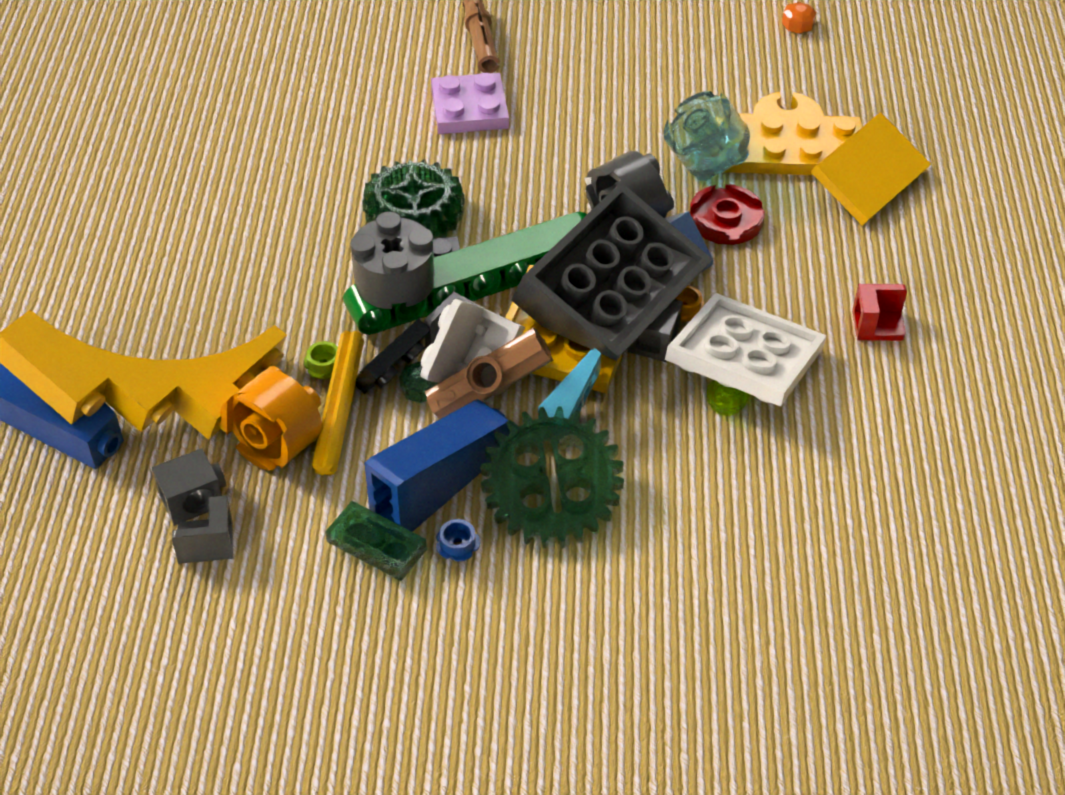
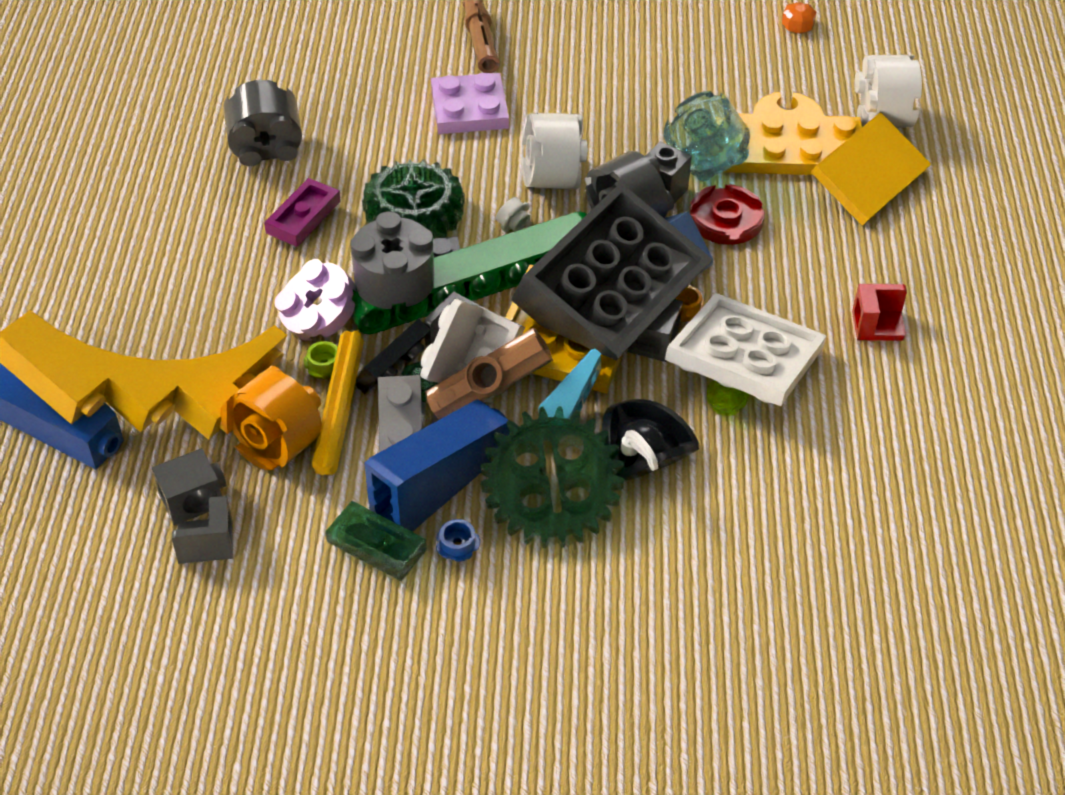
(262, 122): none -> dark grey brick
(297, 300): none -> plate
(302, 212): none -> magenta plate
(398, 408): none -> light grey plate
(513, 215): none -> white plate
(553, 150): none -> white brick
(647, 436): none -> black hat
(674, 168): none -> dark grey brick
(890, 87): none -> white brick

